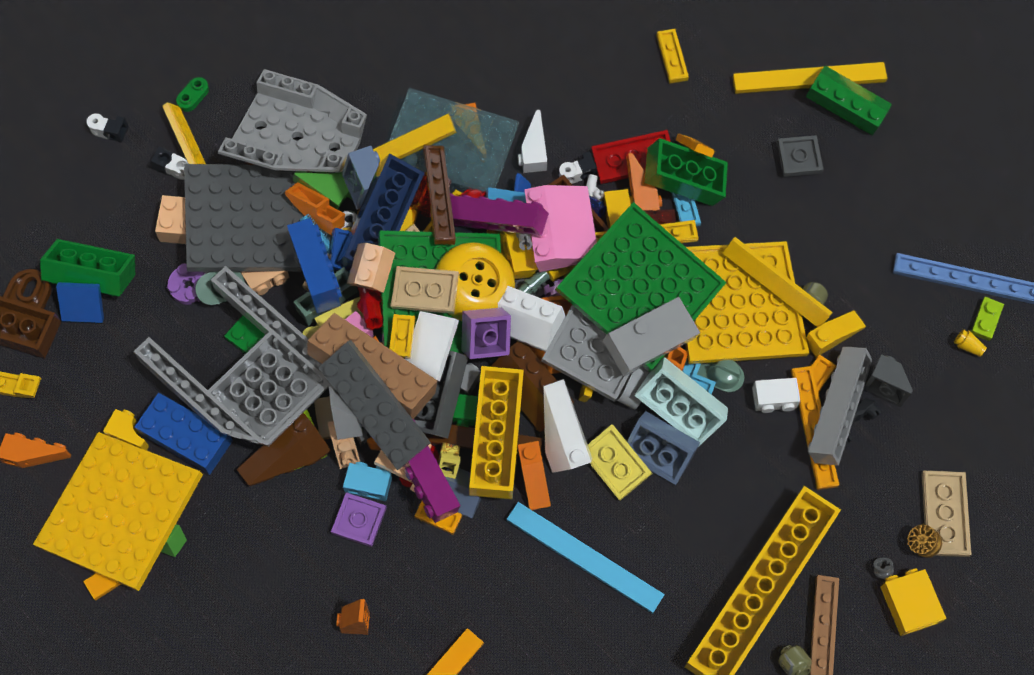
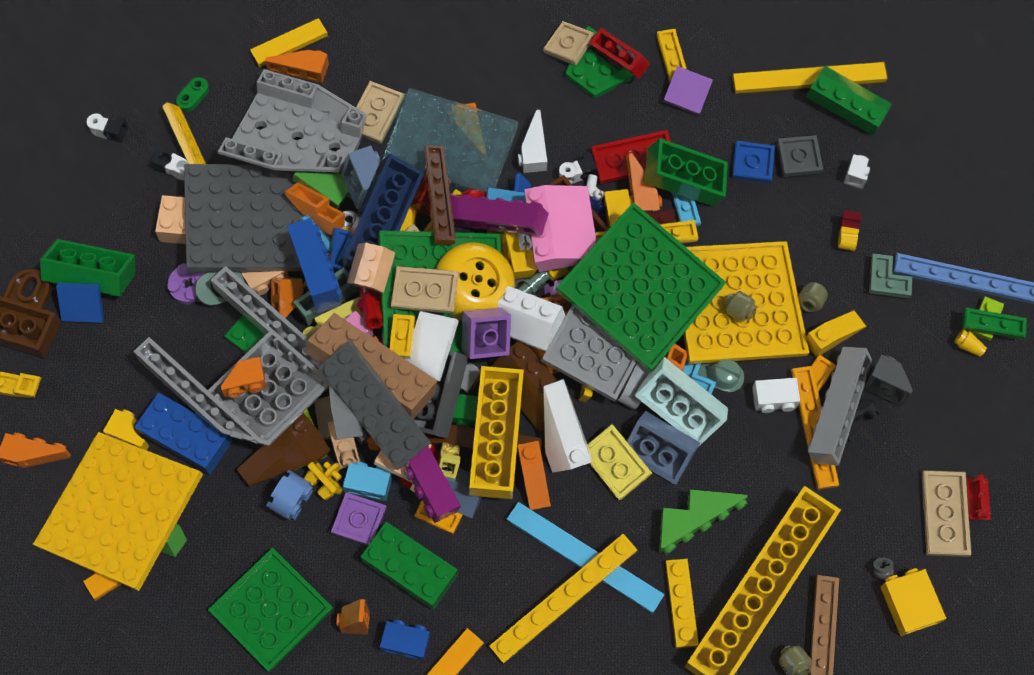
(245, 377): none -> orange slope
(270, 609): none -> green plate
(284, 293): none -> orange slope
(289, 495): none -> medium blue brick
(290, 41): none -> yellow tile
(302, 64): none -> orange slope
(318, 472): none -> yellow hips
(381, 107): none -> tan tile
(405, 640): none -> blue brick
(409, 566): none -> green brick
(417, 138): yellow tile -> none
(563, 598): none -> yellow plate
(569, 43): none -> tan tile
(595, 74): none -> green wing
(619, 53): none -> red brick
(651, 336): light grey brick -> none
(681, 603): none -> yellow plate
(687, 90): none -> medium lavender tile
(695, 145): light orange tile -> none
(701, 511): none -> bright green slope
(740, 306): none -> olive head
(753, 162): none -> blue tile
(777, 282): yellow tile -> none
(849, 230): none -> leg
(857, 171): none -> white brick
(884, 282): none -> sand green plate
(925, 541): pearl gold wheel -> none
(978, 498): none -> red hinge
(994, 323): none -> green tile

